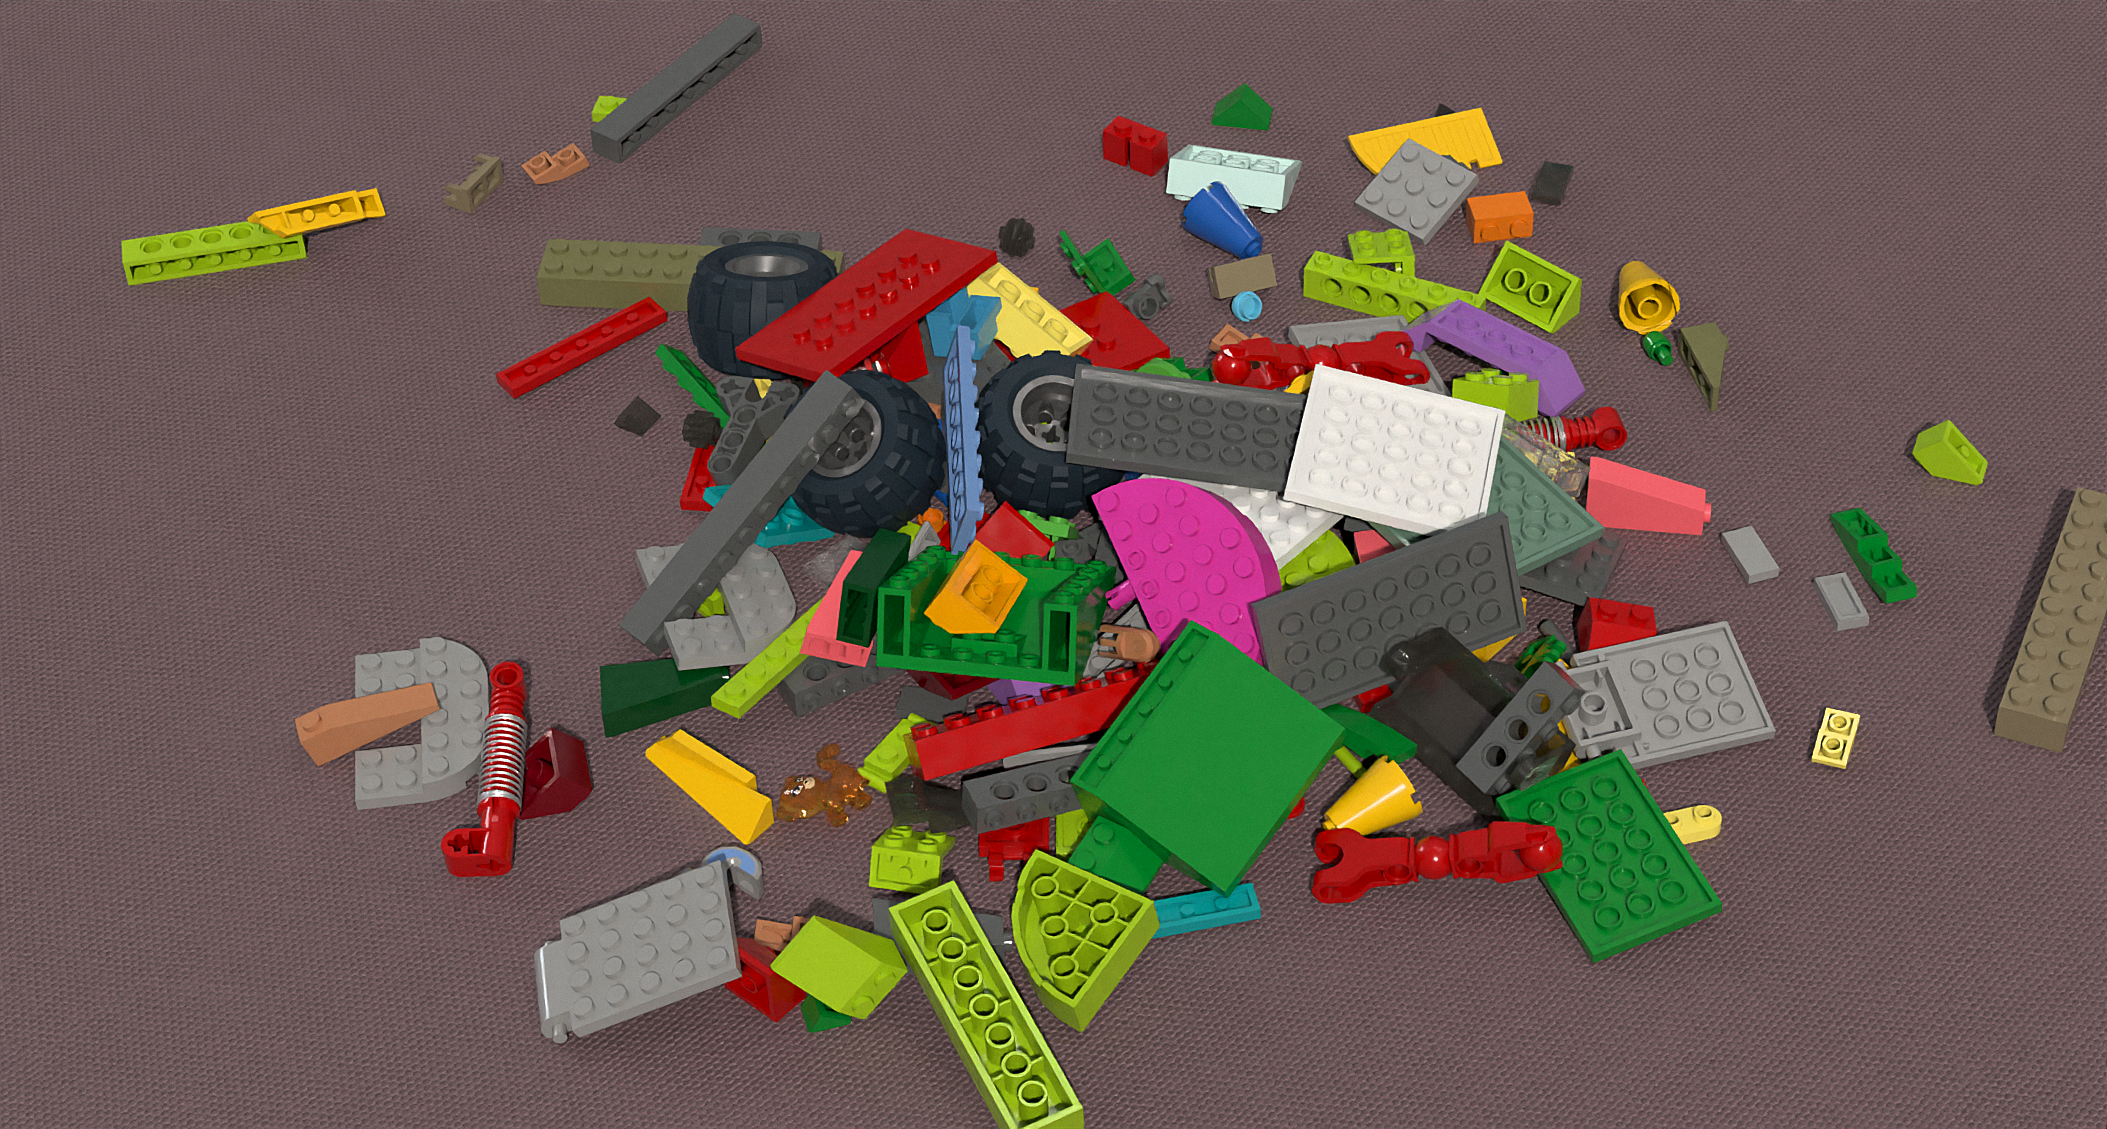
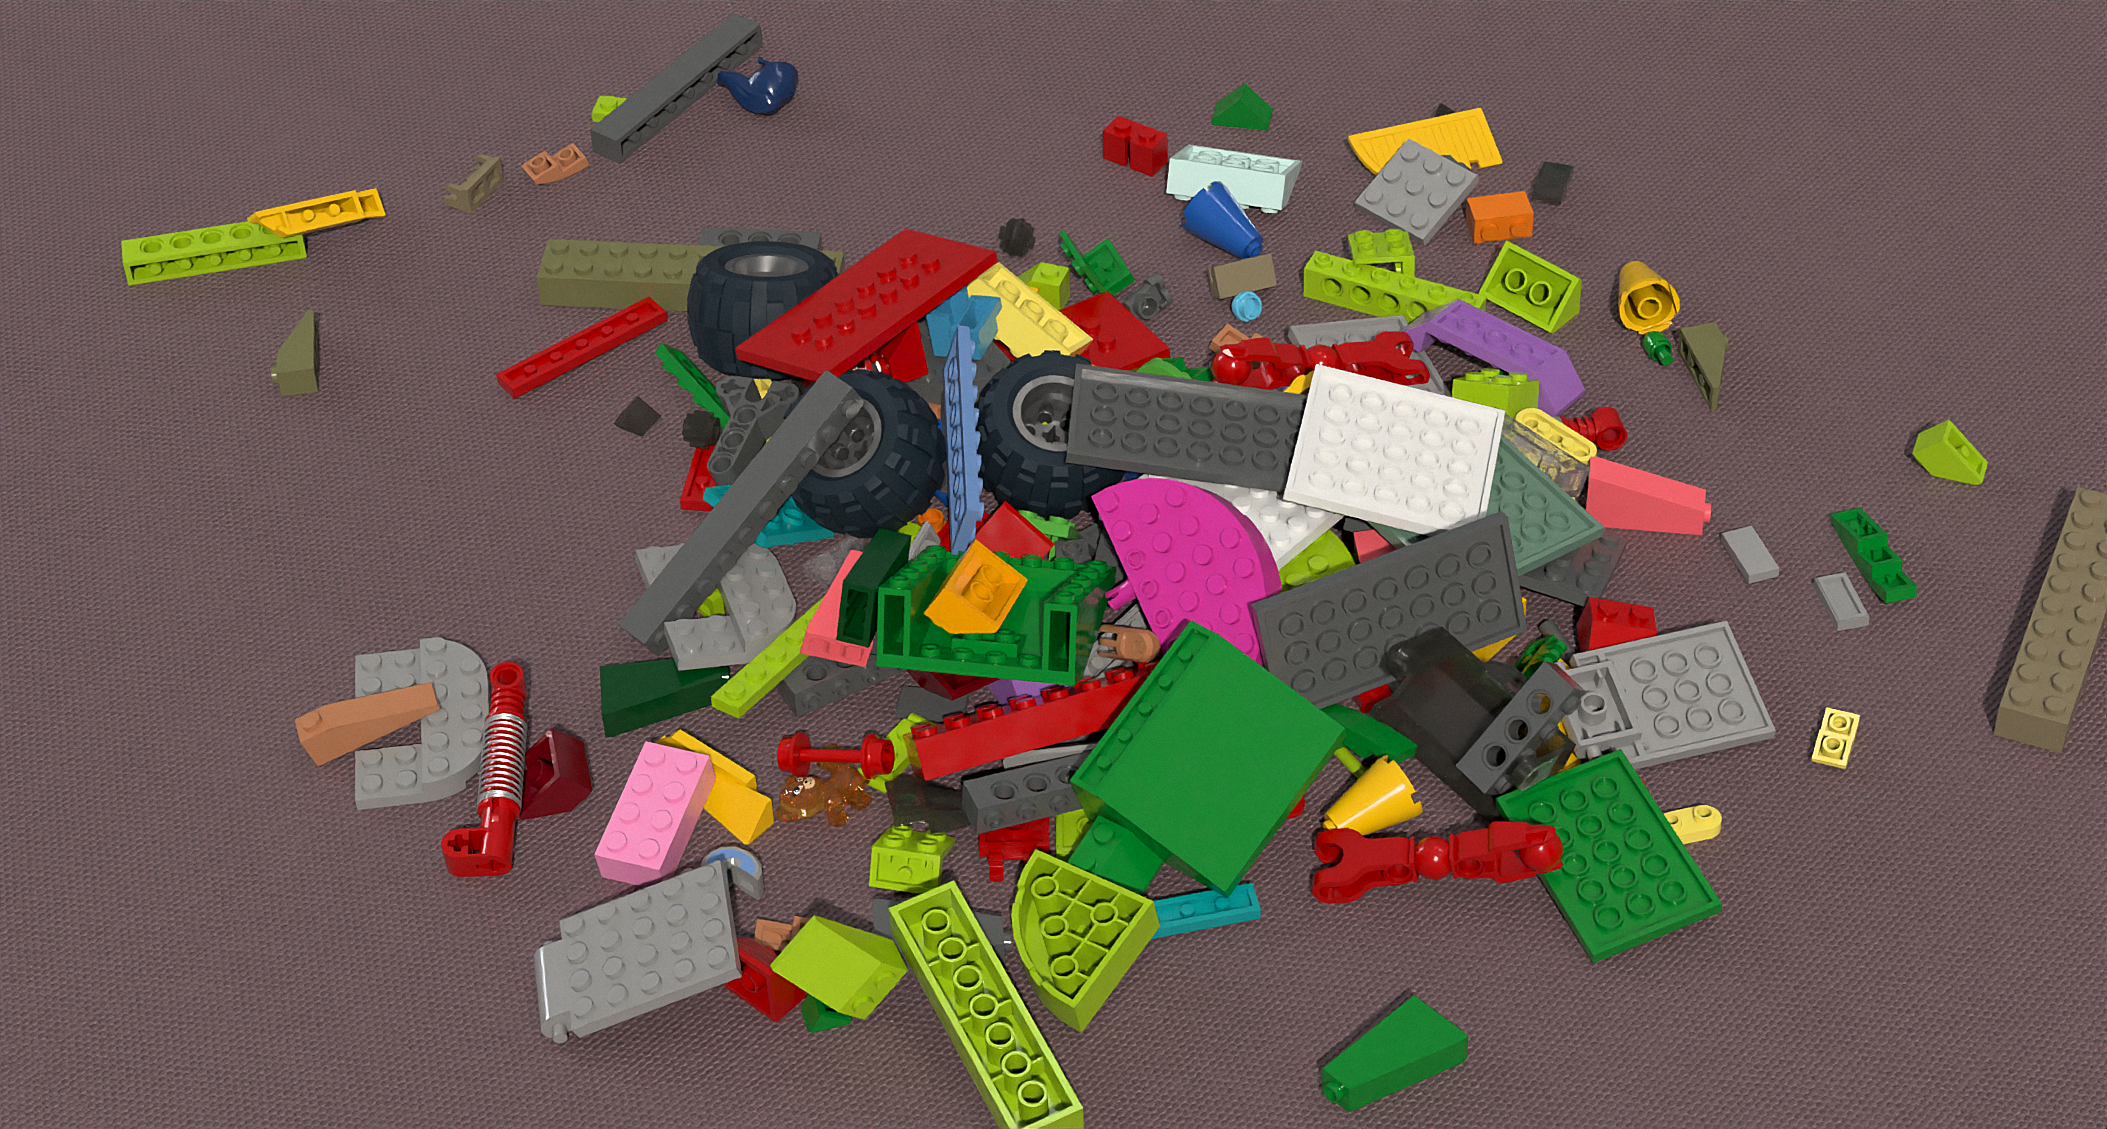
(299, 359): none -> olive slope
(655, 815): none -> bright pink brick
(765, 89): none -> dark blue piece
(875, 756): none -> red piece
(1052, 282): none -> lime slope
(1394, 1055): none -> green slope
(1558, 434): none -> light yellow plate

